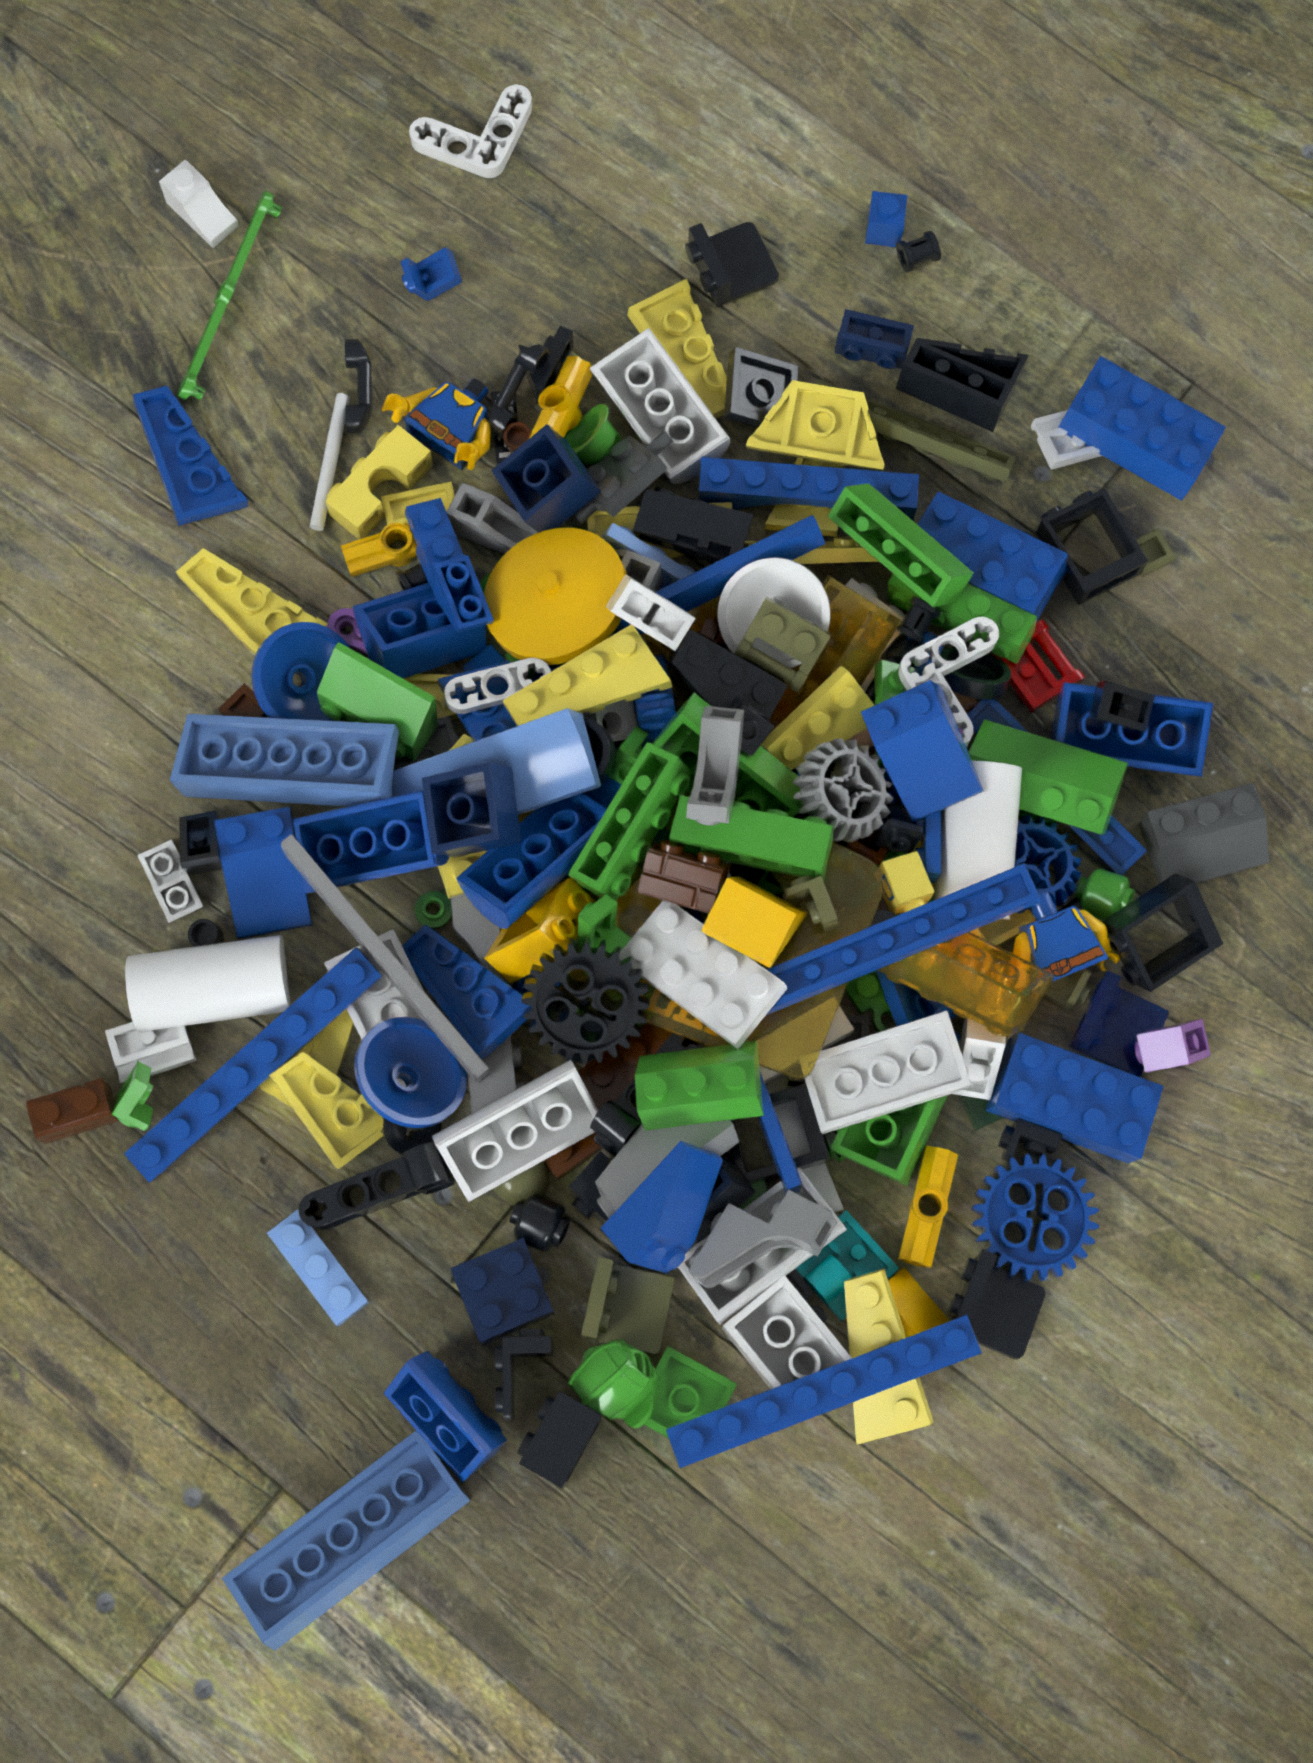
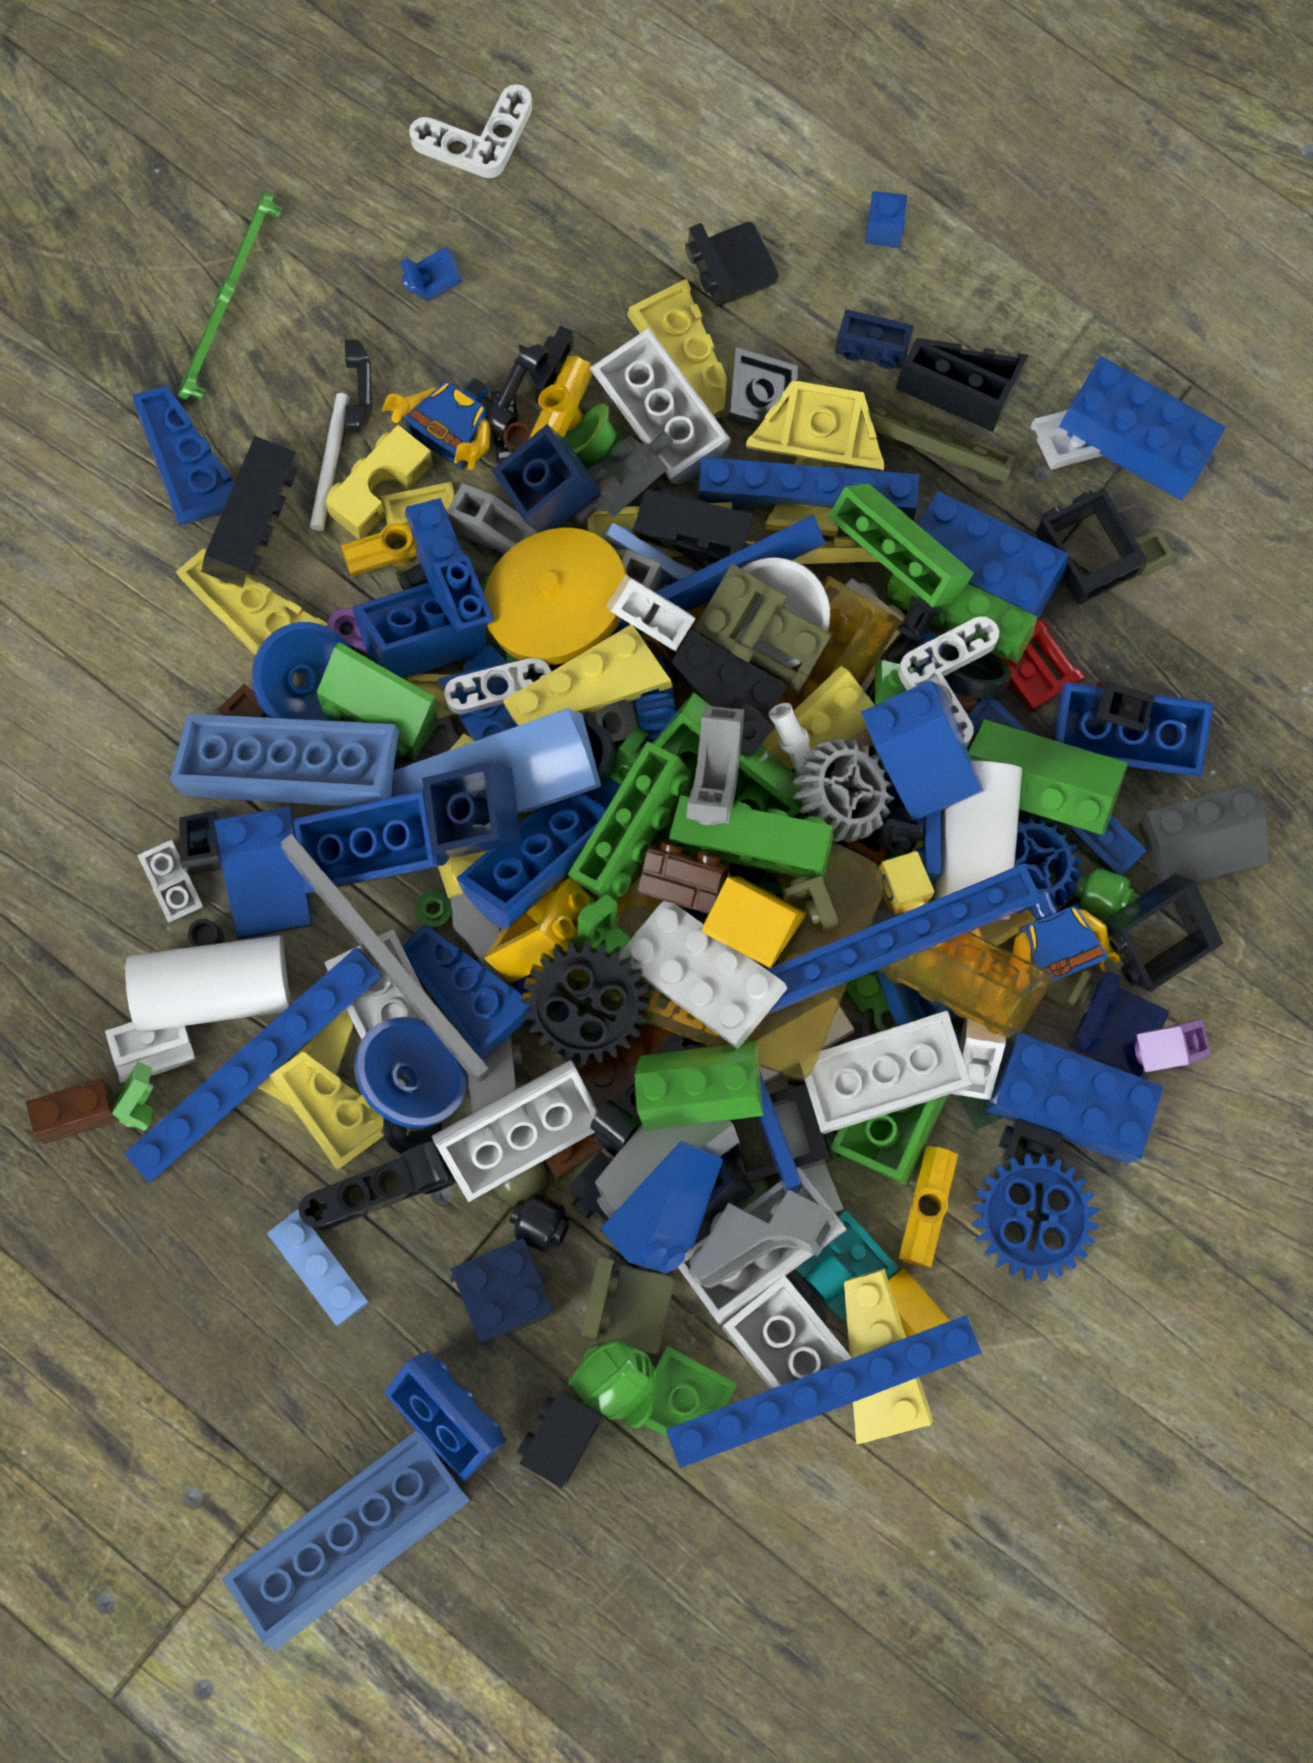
(197, 203): white arch -> none
(249, 511): none -> black brick
(528, 1344): black bracket -> none
(731, 608): none -> olive plate
(792, 737): none -> white pin
(918, 251): black bush -> none
(997, 1305): black bracket -> none

